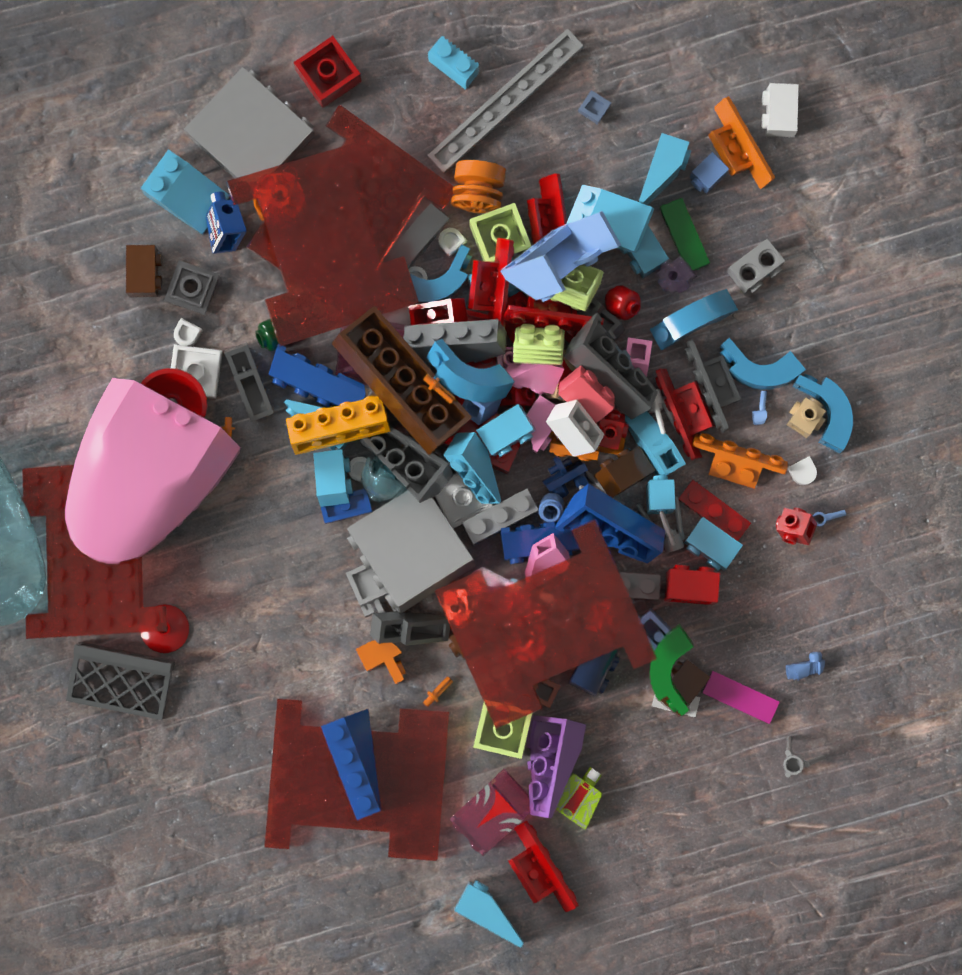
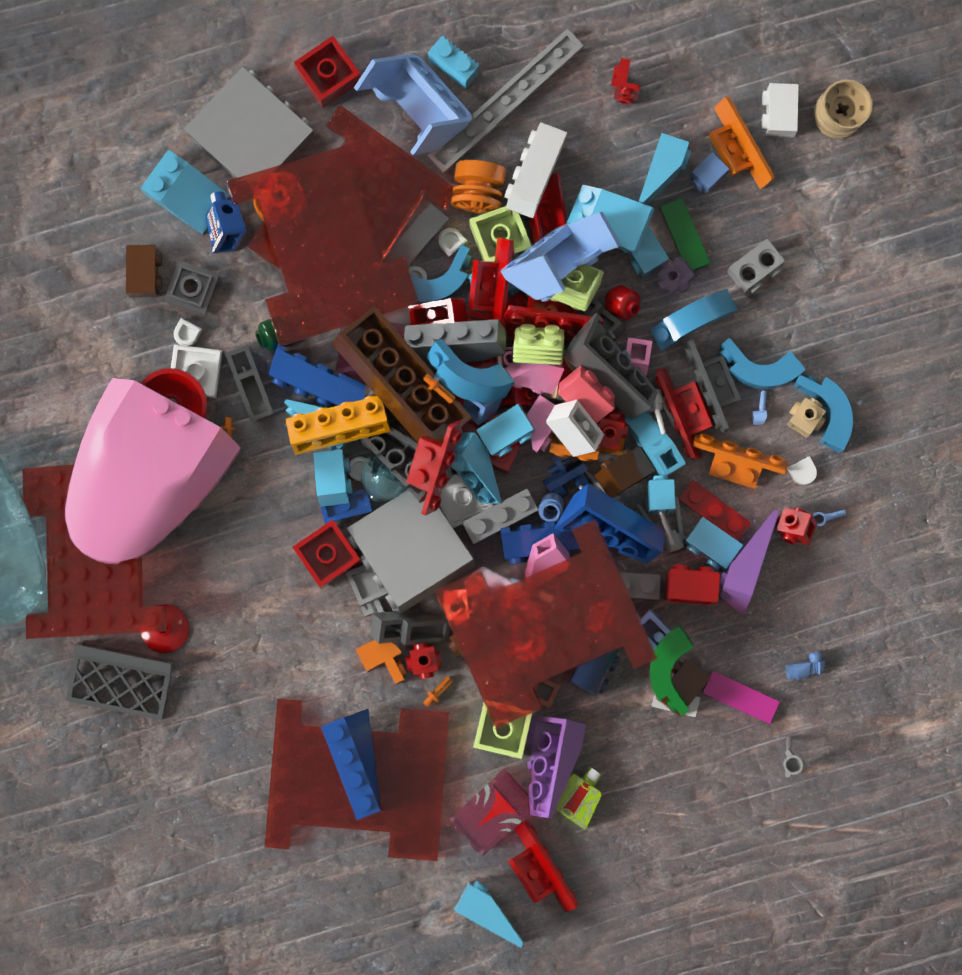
(326, 554): none -> red brick
(421, 95): none -> light blue windscreen
(427, 670): none -> red brick
(432, 464): none -> red bracket
(536, 169): none -> white brick
(594, 107): sand blue plate -> none
(624, 92): none -> red bracket
(744, 571): none -> medium lavender wedge
(845, 96): none -> tan wheel

